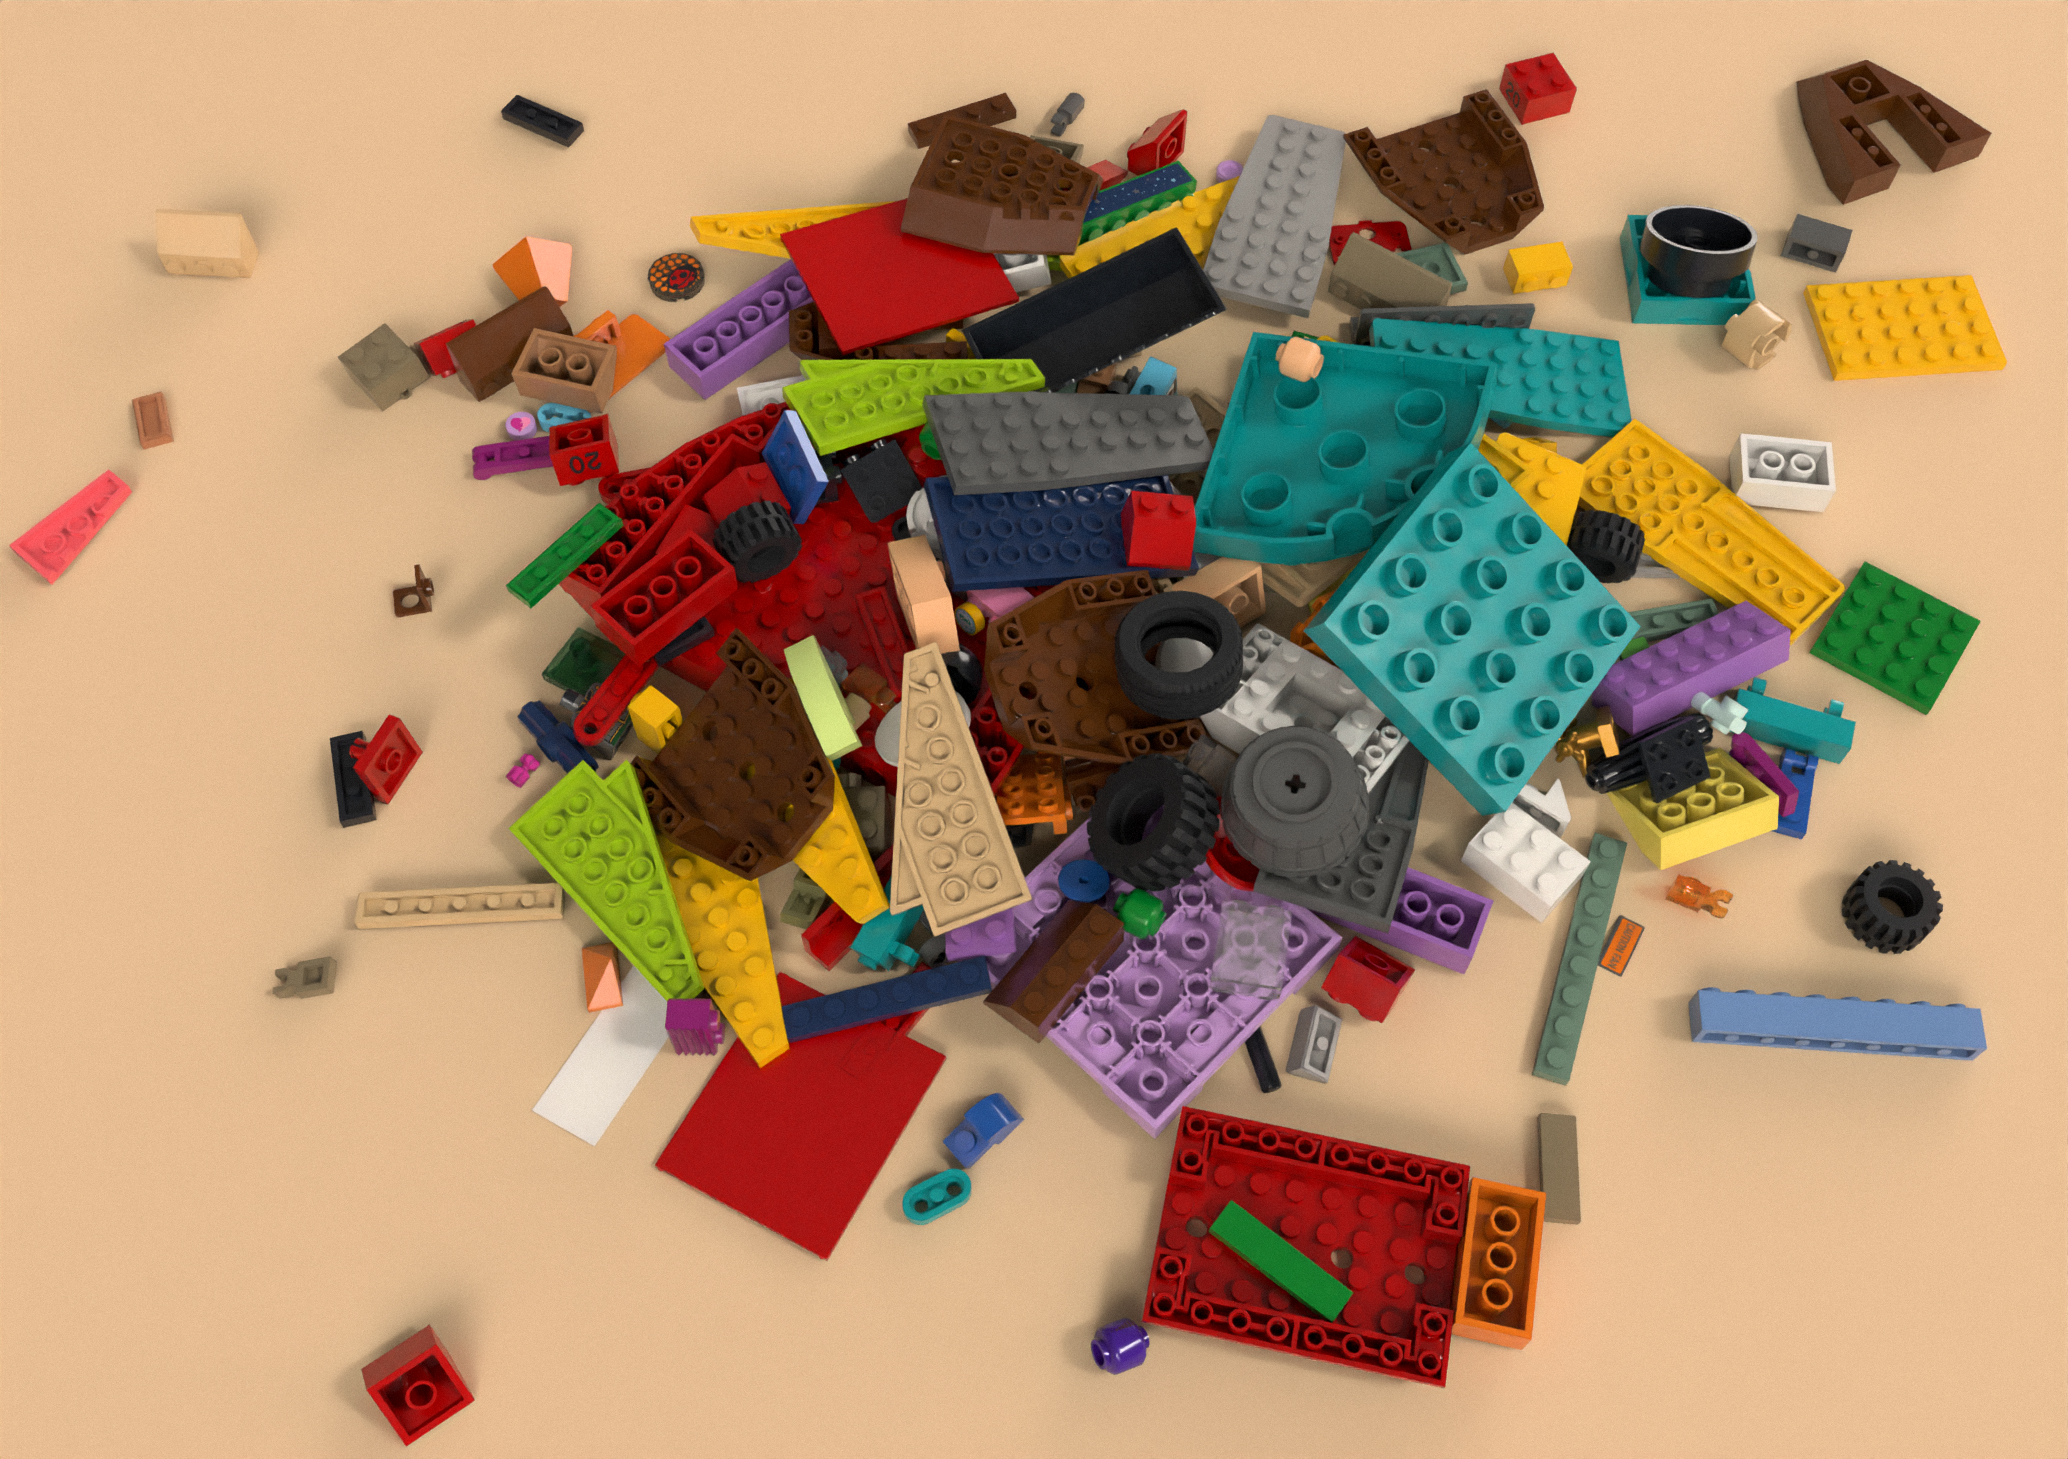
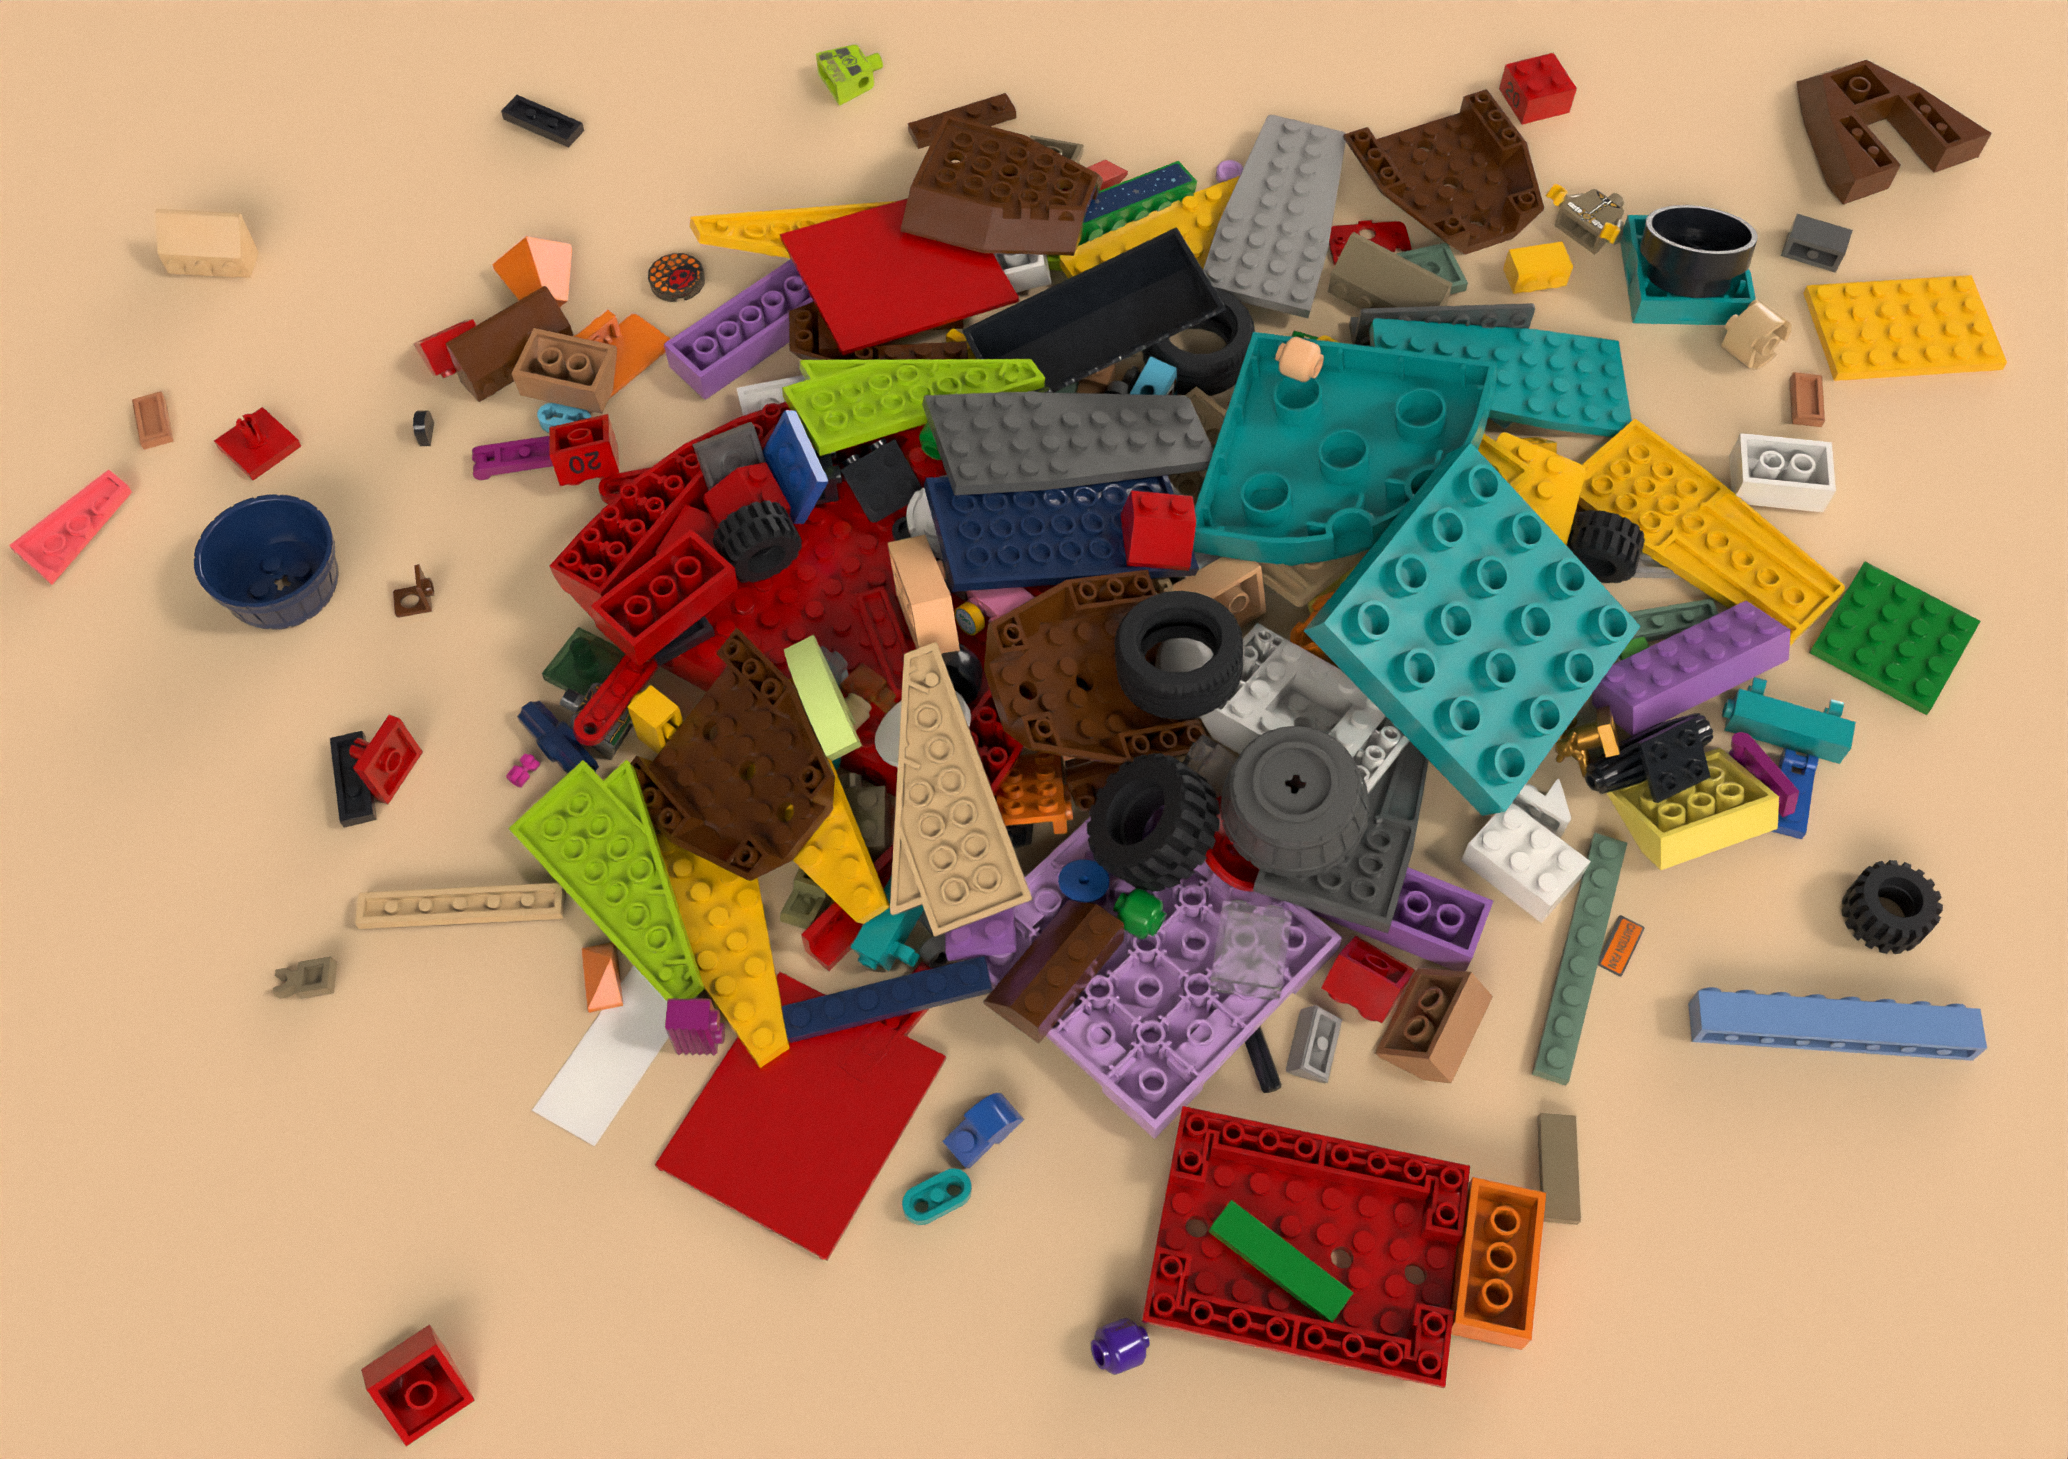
(257, 443): none -> red tile
(260, 544): none -> dark blue piece
(384, 367): dark tan brick -> none
(423, 427): none -> black tile
(521, 426): lavender tile -> none
(564, 555): green tile -> none
(728, 451): none -> flat silver tile
(847, 71): none -> lime torso
(1067, 113): dark grey bar -> none
(1159, 144): red slope -> none
(1213, 371): none -> black tyre
(1435, 1023): none -> medium nougat slope
(1589, 217): none -> dark tan torso
(1694, 895): clear orange plate -> none
(1725, 715): light aqua plate -> none
(1807, 399): none -> nougat tile

